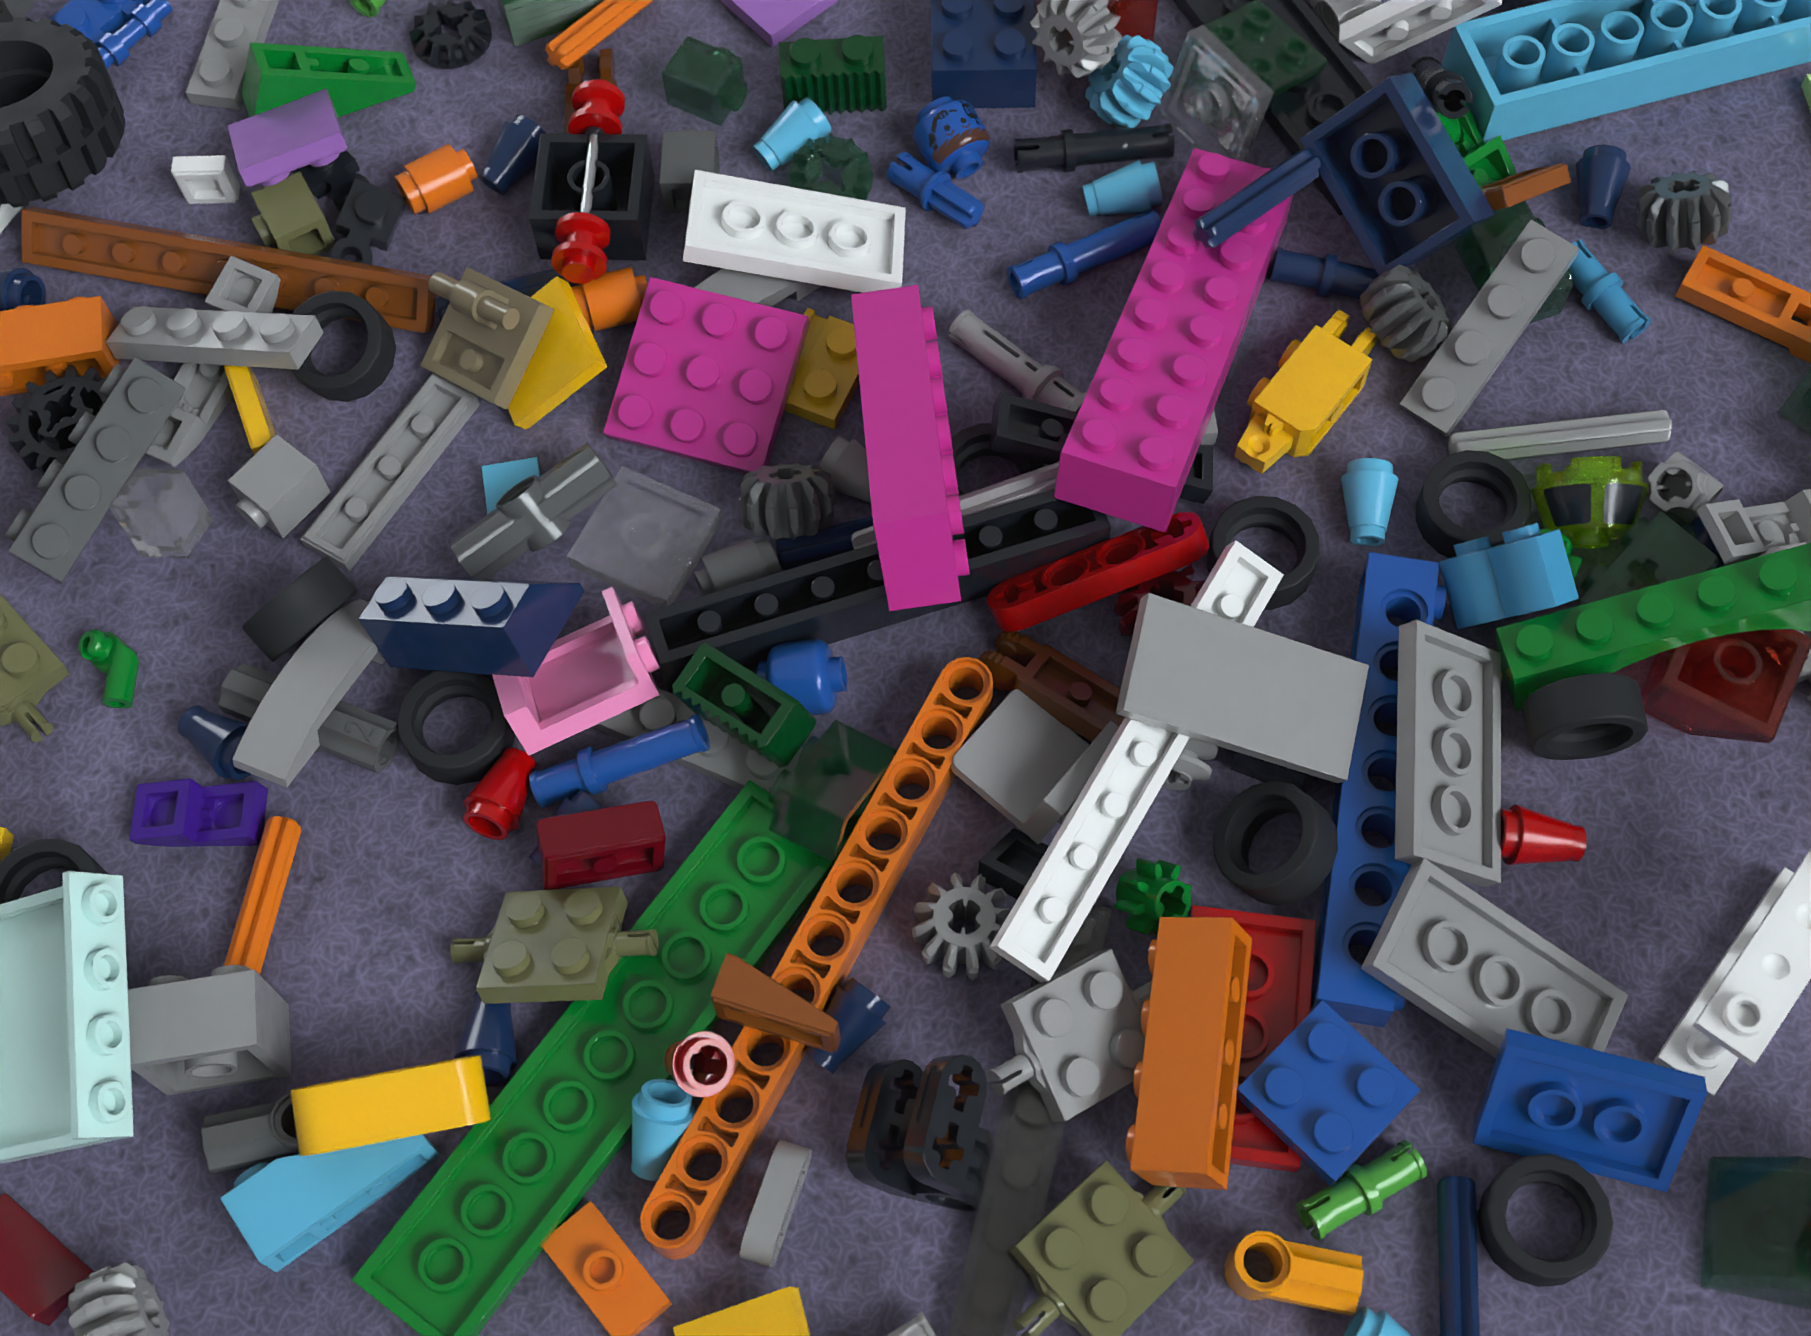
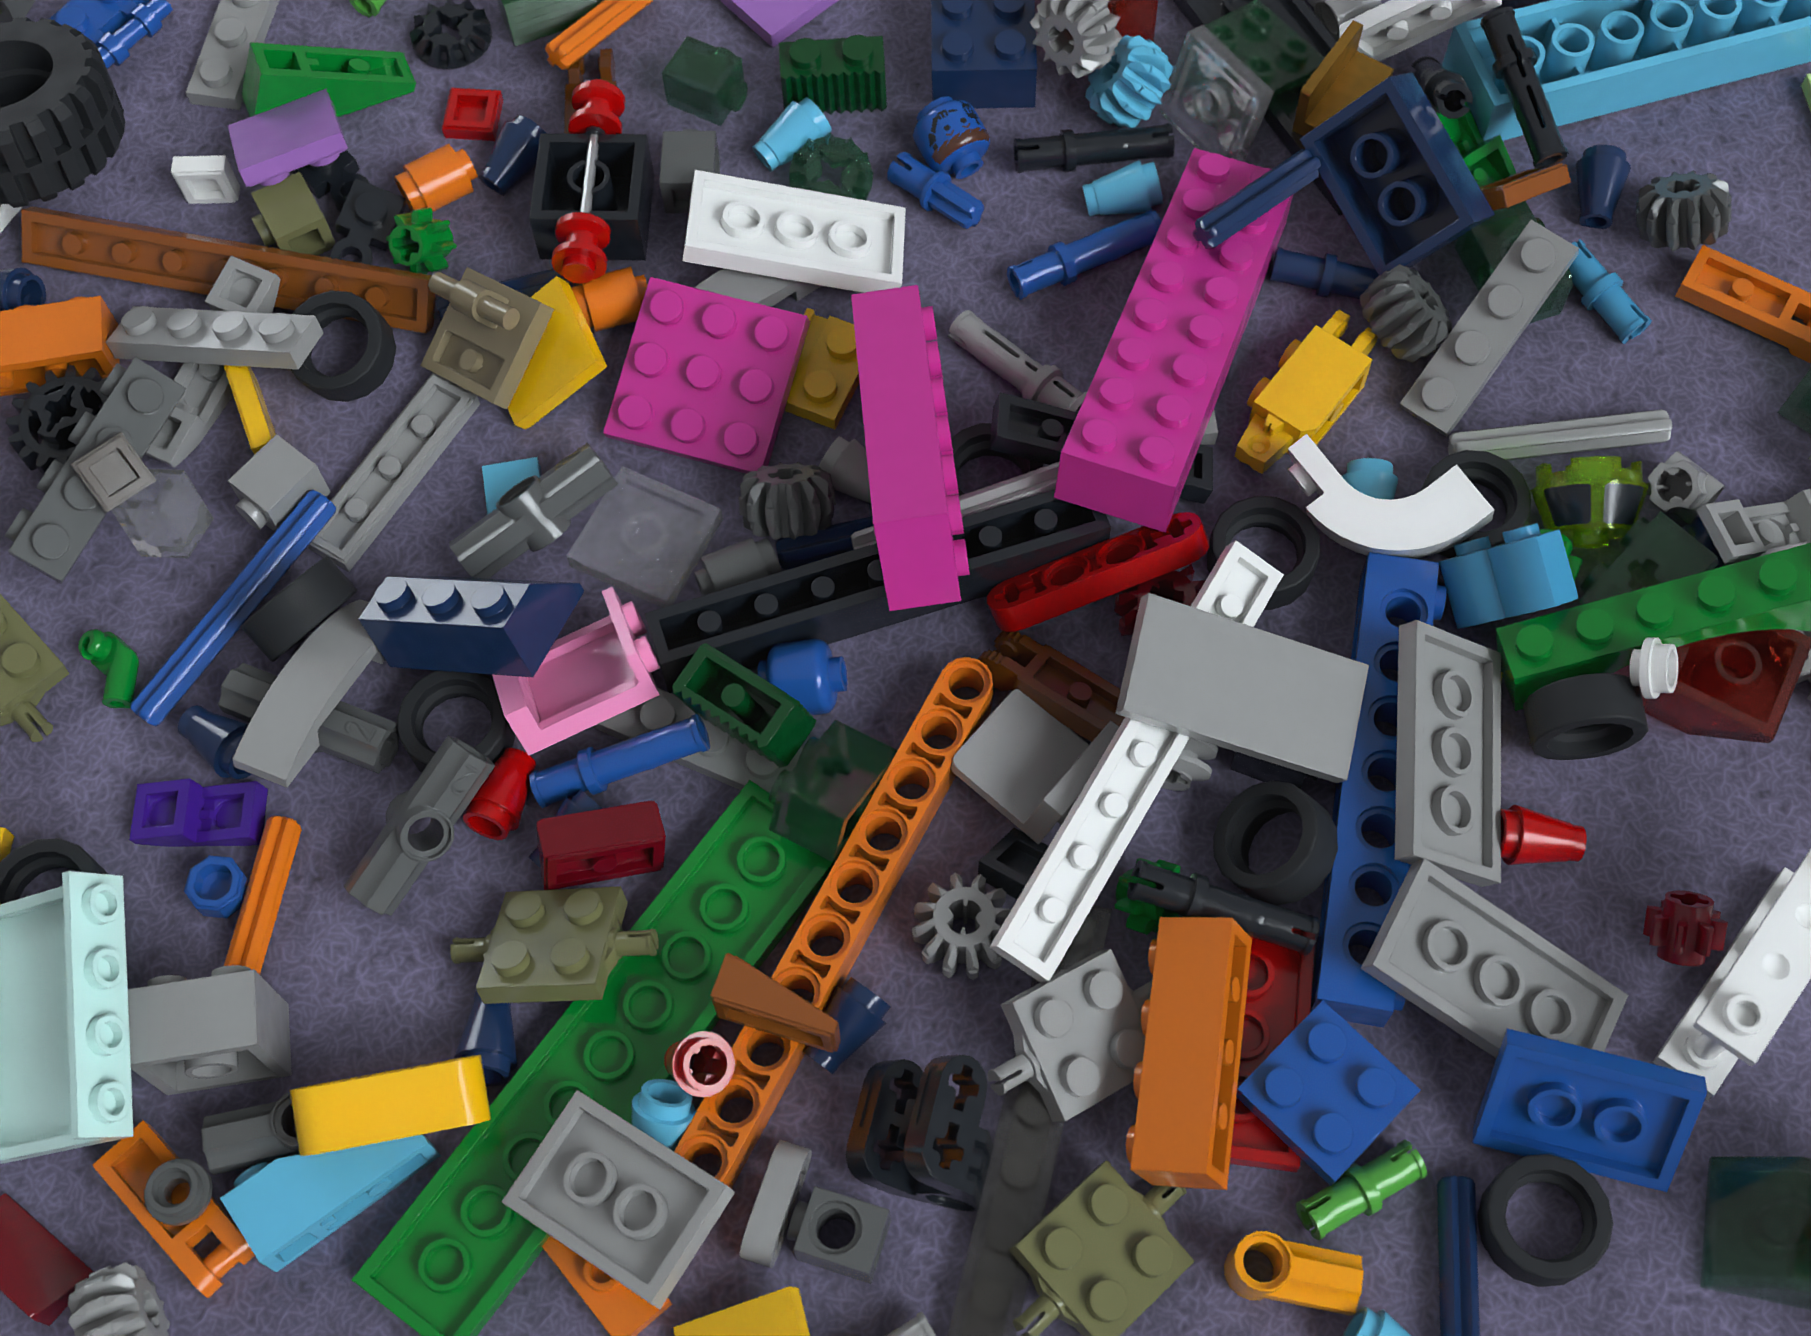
(113, 472): none -> tile
(127, 1170): none -> orange plate
(162, 1183): none -> dark grey plate
(216, 886): none -> blue tile
(233, 608): none -> blue axle
(400, 857): none -> dark grey piece
(421, 241): none -> green gear
(472, 114): none -> red tile
(618, 1198): none -> light grey plate
(857, 1258): none -> dark grey brick
(1198, 898): none -> black pin
(1338, 81): none -> pearl gold panel
(1403, 527): none -> white arch
(1515, 66): none -> black pin
(1654, 668): none -> white plate
(1685, 928): none -> dark red gear

